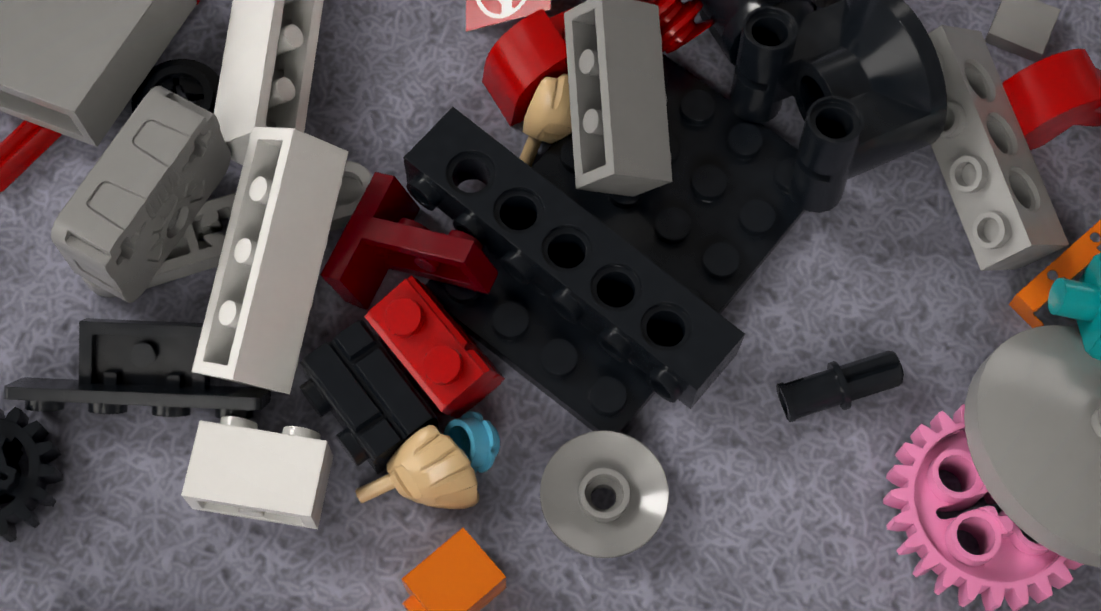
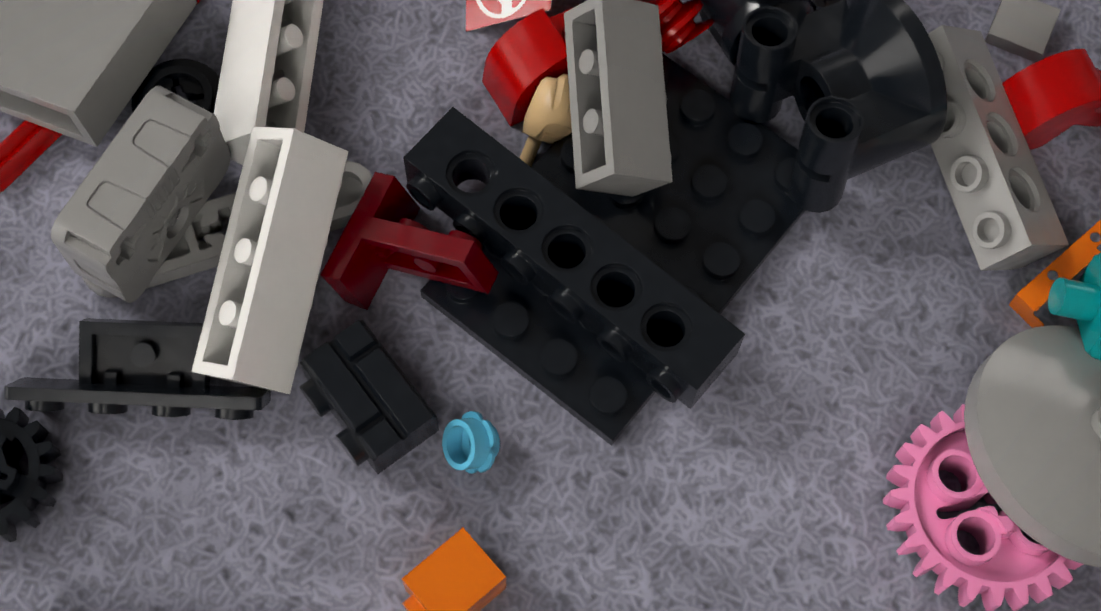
(258, 472): white brick -> none
(429, 472): tan piece -> none
(434, 347): red brick -> none
(612, 463): light grey dish -> none
(840, 385): black axle -> none

